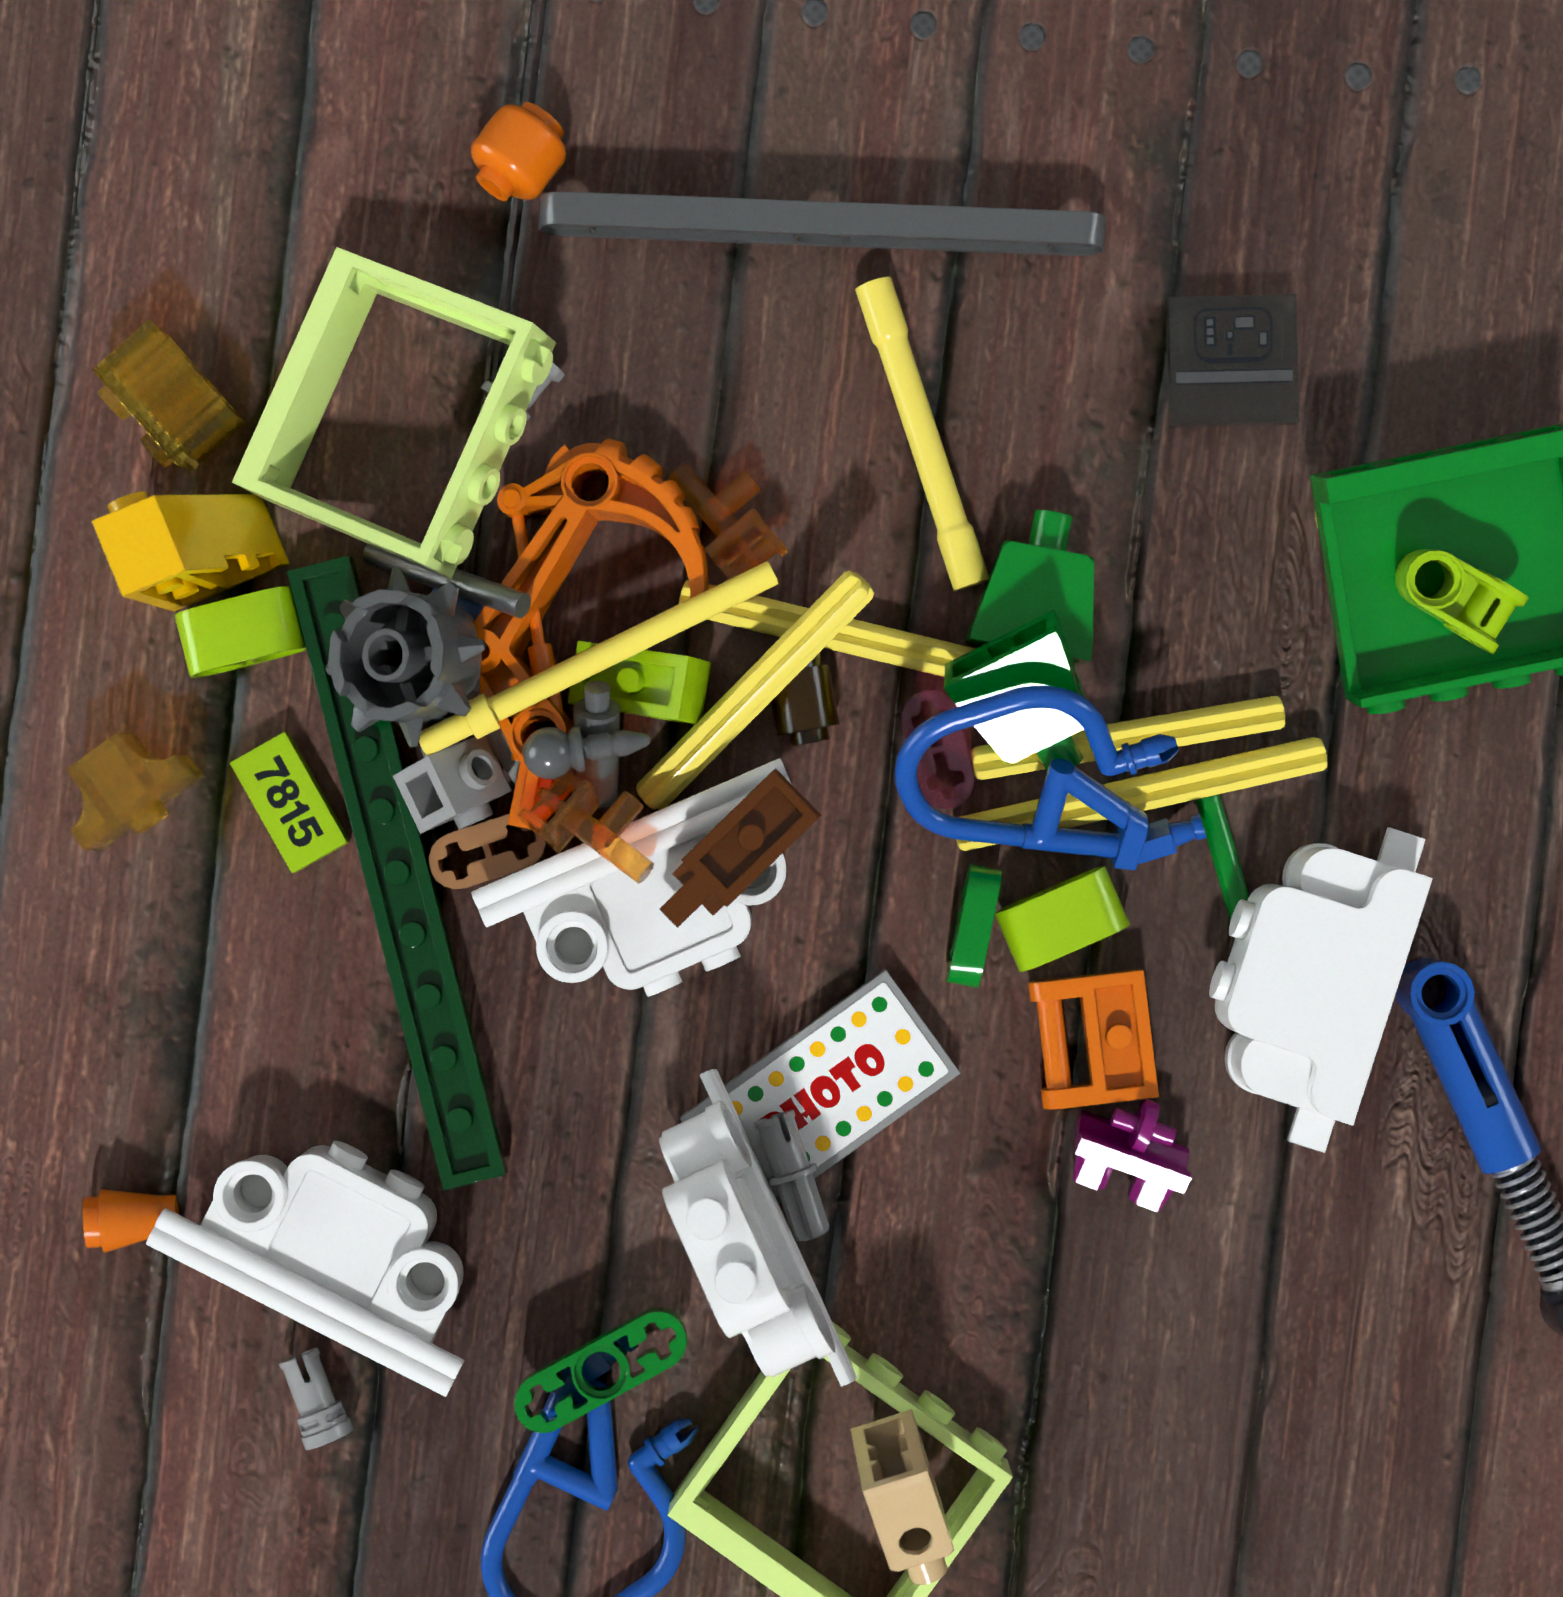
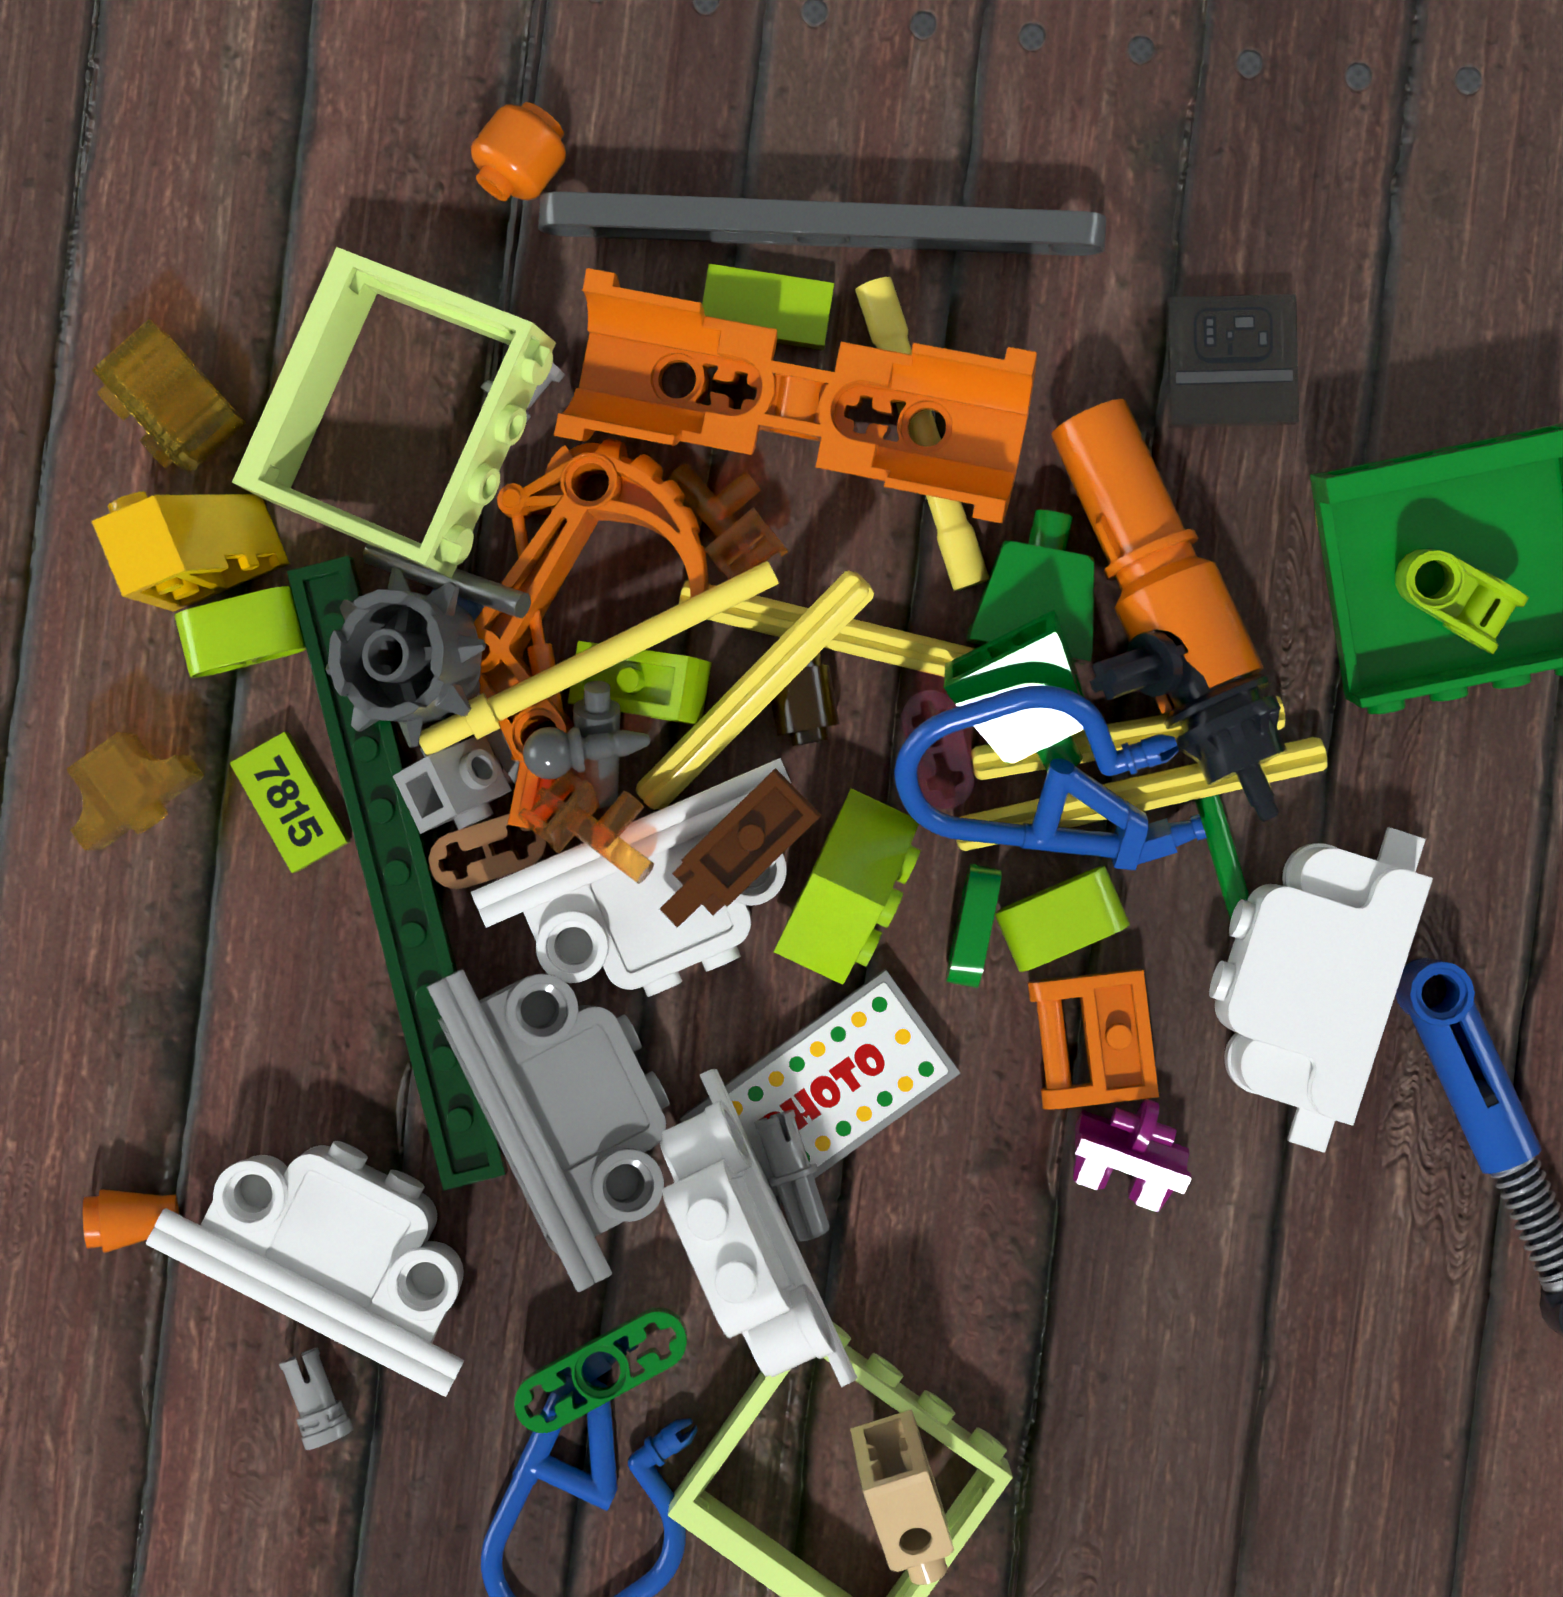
(562, 1106): none -> light grey brick
(644, 333): none -> orange piece
(781, 302): none -> lime tile
(851, 888): none -> lime brick
(1173, 607): none -> orange piece

